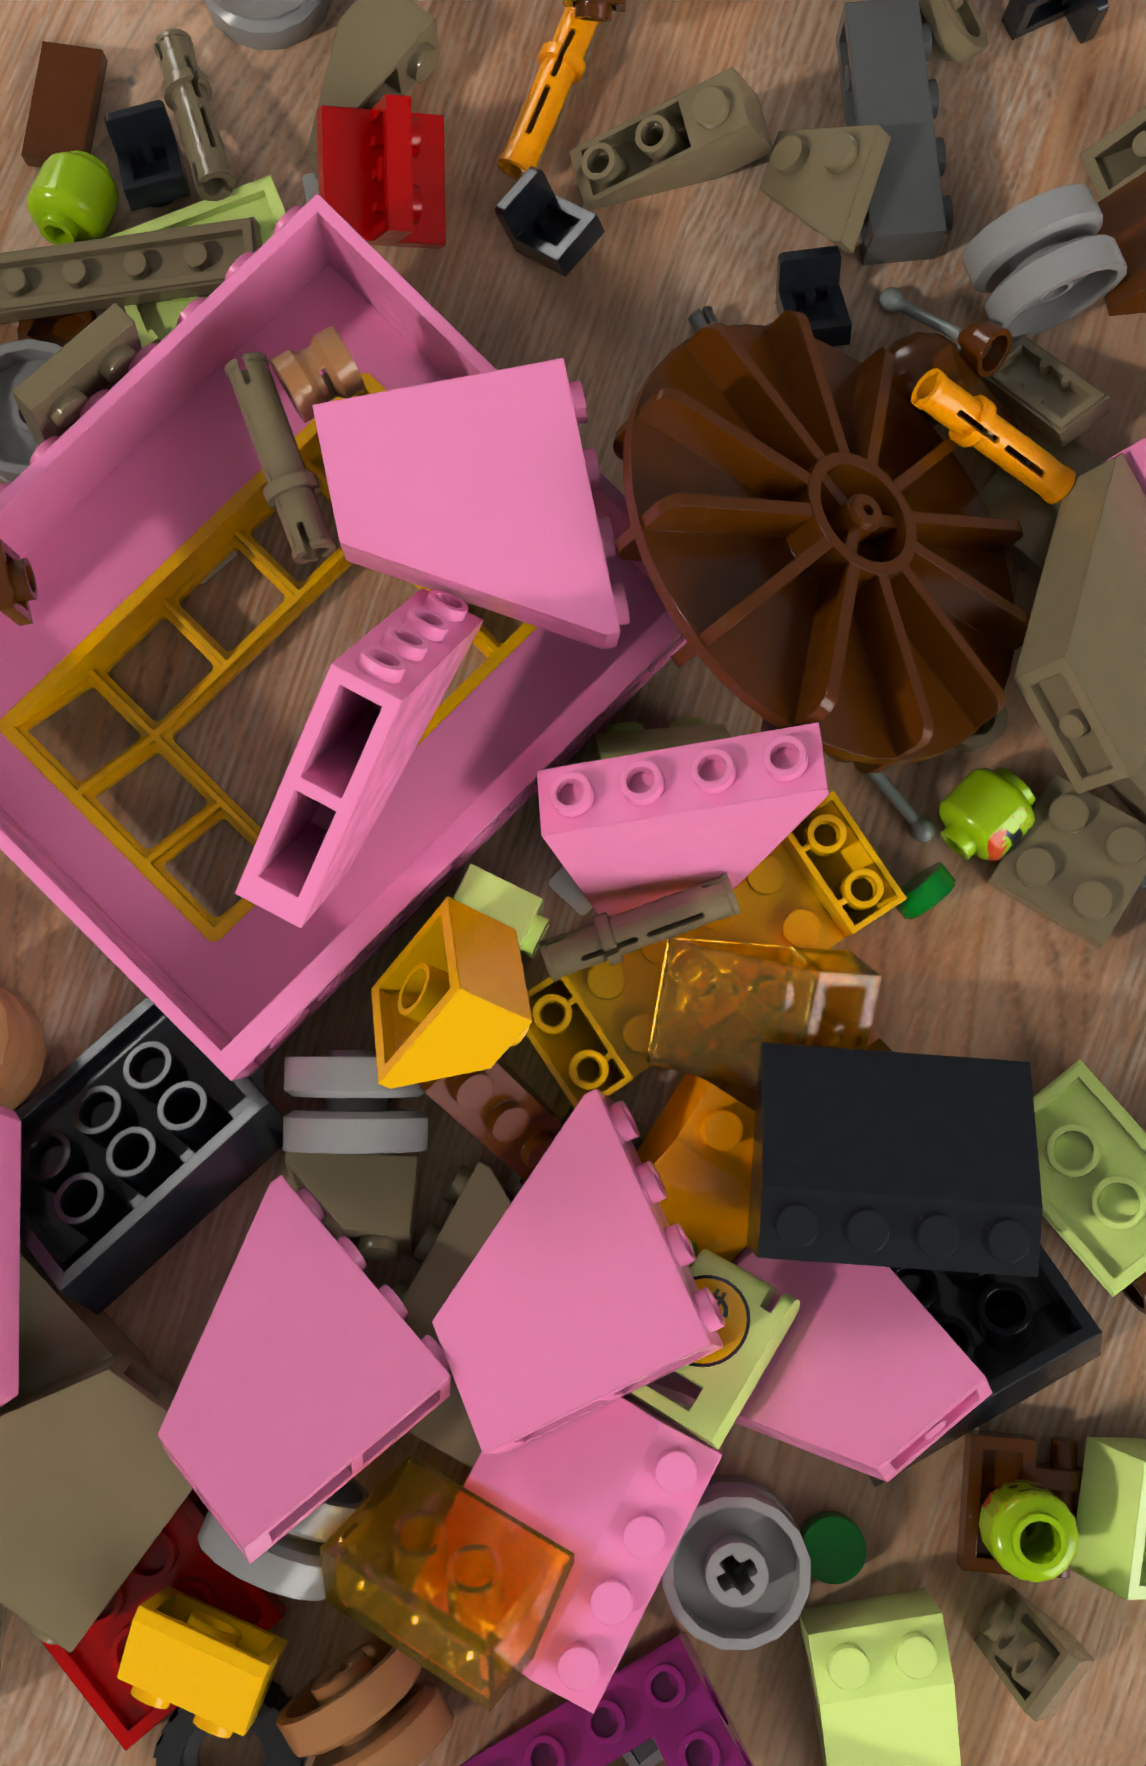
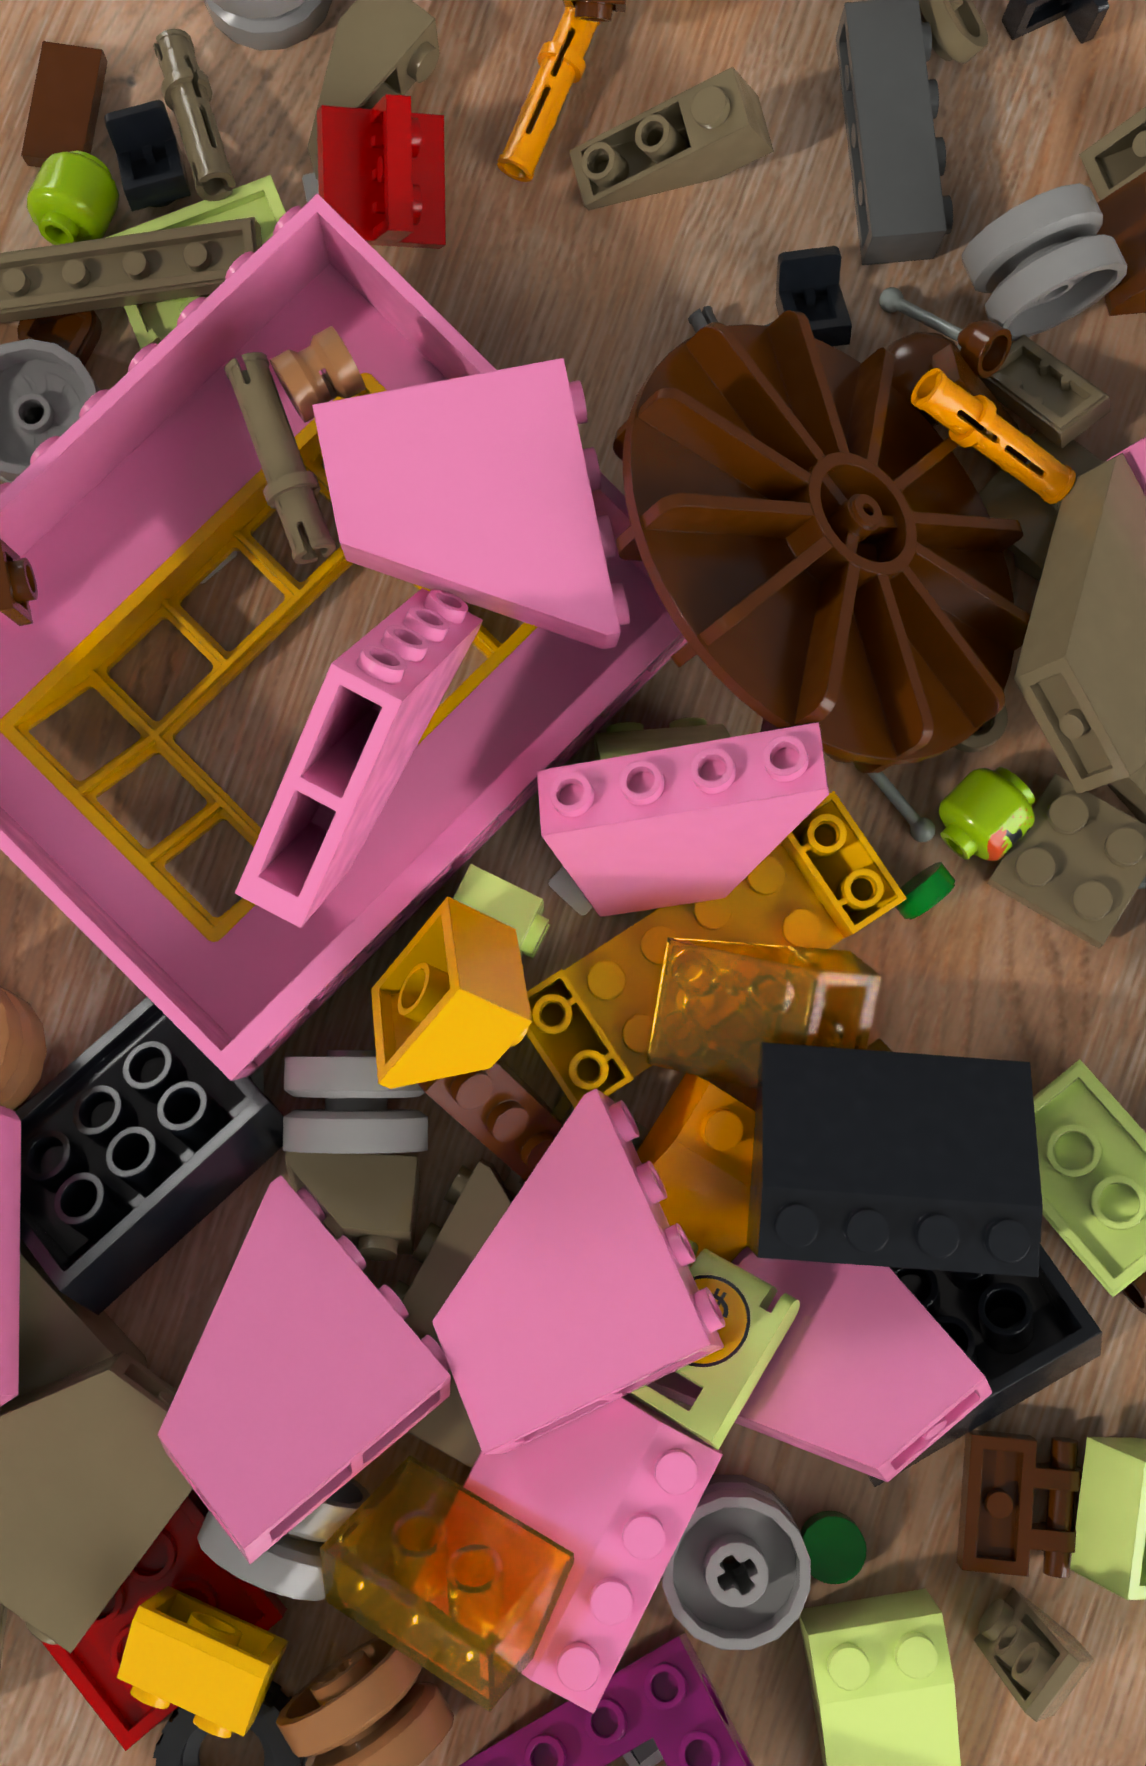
(85, 365): dark tan plate -> none
(547, 225): black bracket -> none
(648, 924): dark tan pin -> none
(827, 177): dark tan wing -> none
(1028, 1530): lime head -> none

